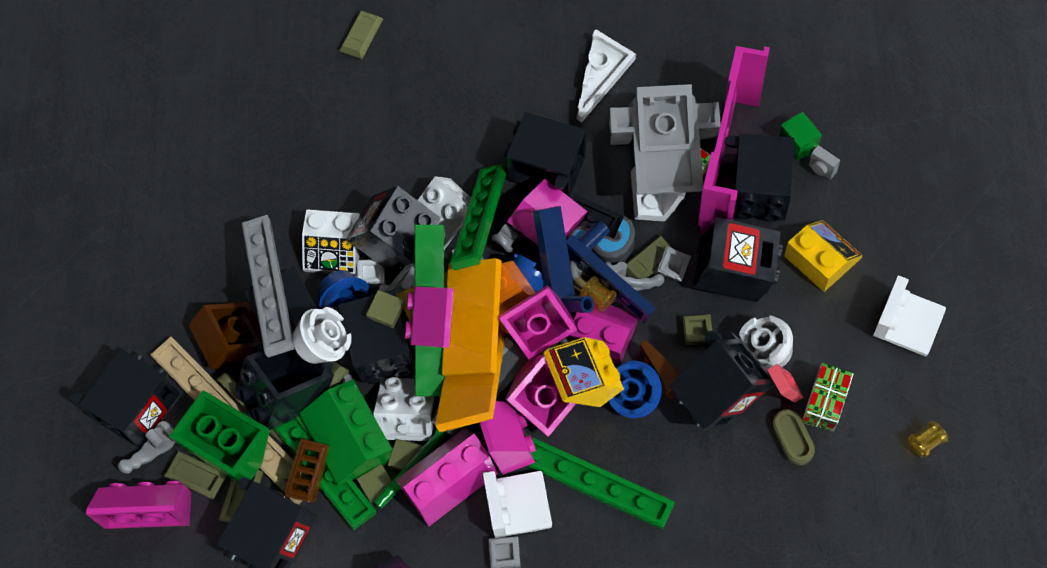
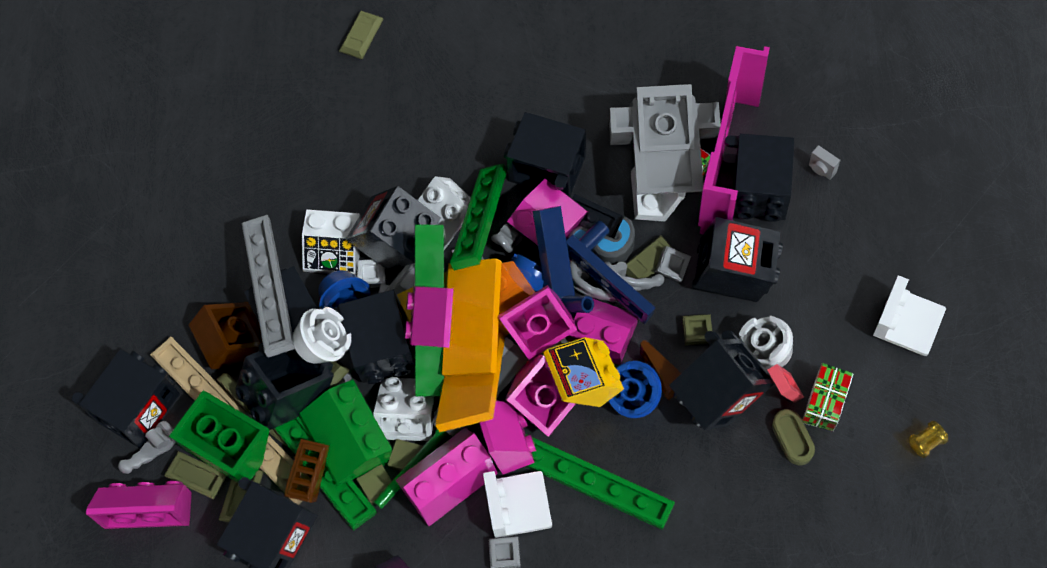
(385, 309): olive tile -> none
(601, 295): clear yellow bush -> none
(605, 66): white wing -> none
(805, 135): green brick -> none
(821, 254): yellow slope -> none

